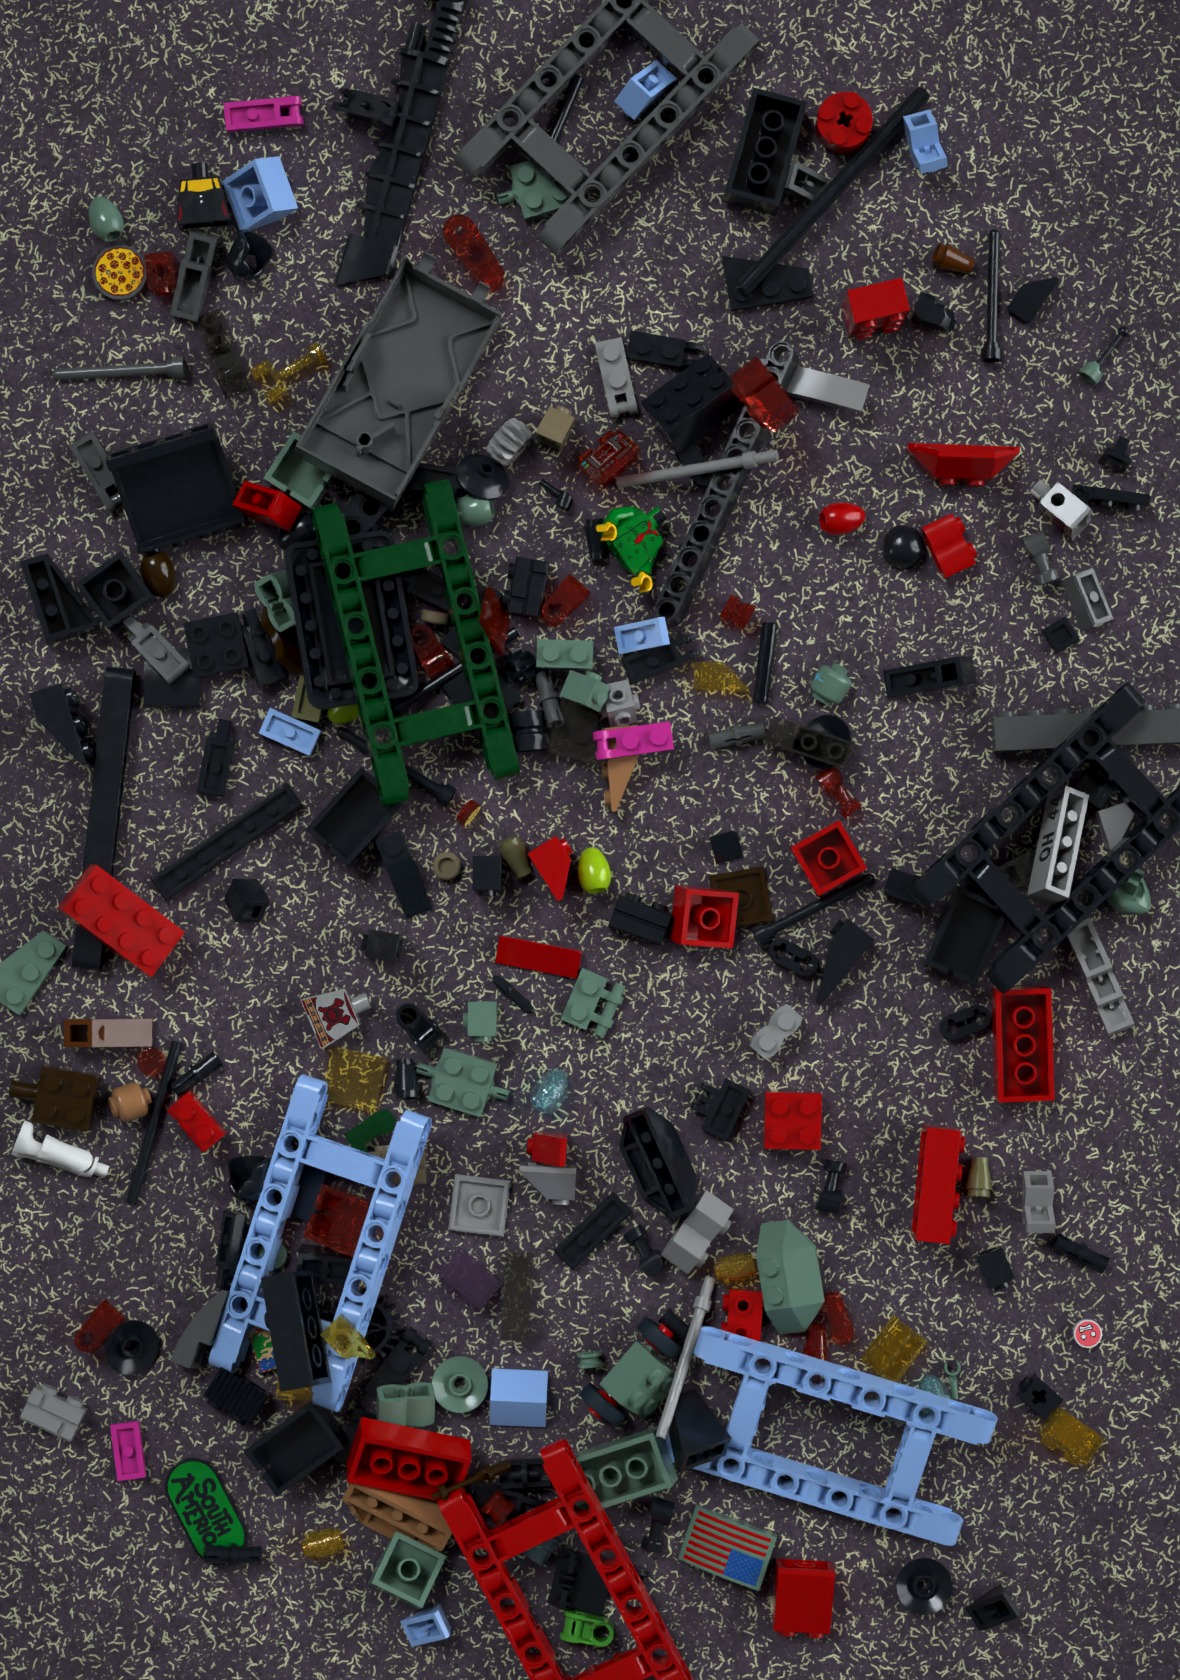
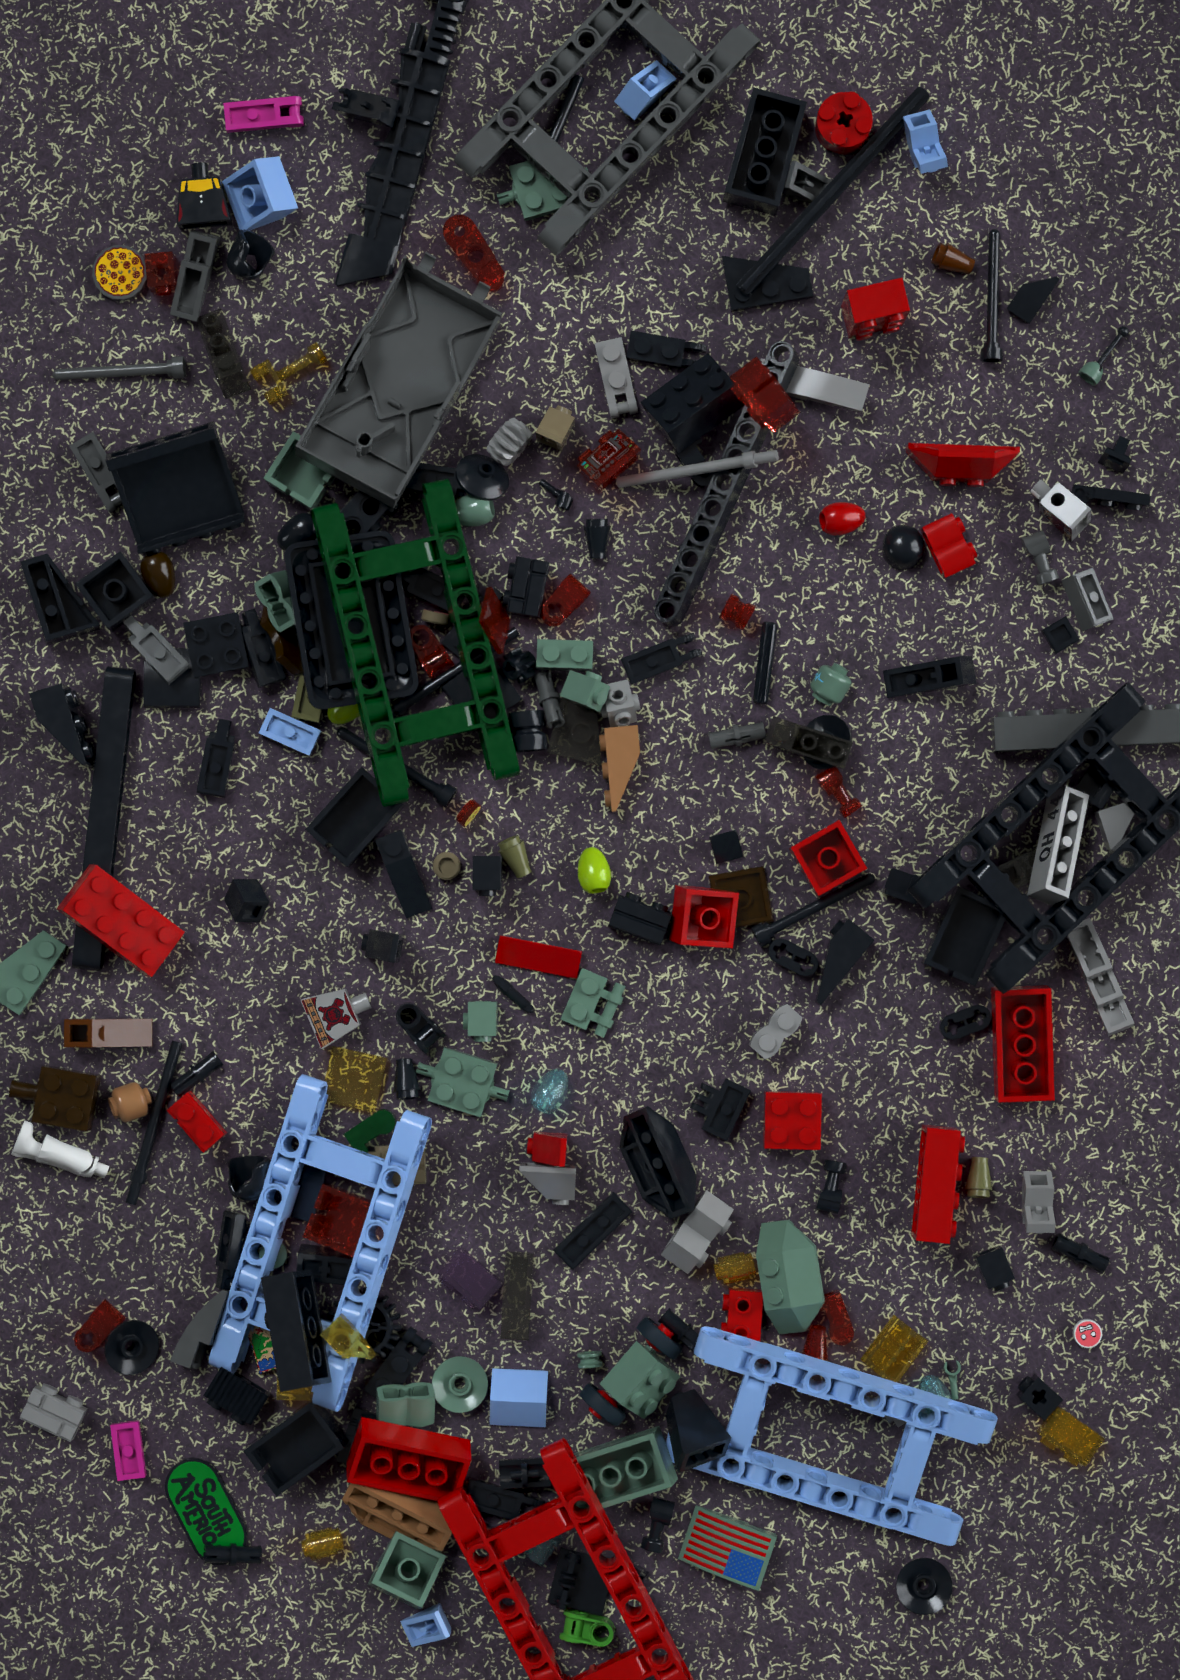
(105, 219): sand green animal -> none
(151, 1061): clear red tile -> none
(226, 842): black tile -> none
(267, 505): red brick -> none
(479, 1205): light grey tile -> none
(488, 1473): dark brown piece -> none
(497, 1507): clear red wheel -> none
(553, 864): red slope -> none
(633, 541): green torso -> none
(634, 740): dark pink plate -> none
(641, 635): light blue plate -> none
(651, 1260): black leg -> none
(701, 1305): light grey bar -> none
(717, 677): clear yellow slope -> none
(803, 1597): red slope -> none
(933, 313): black rock -> none
(992, 1609): black slope -> none
(1131, 896): sand green piece -> none

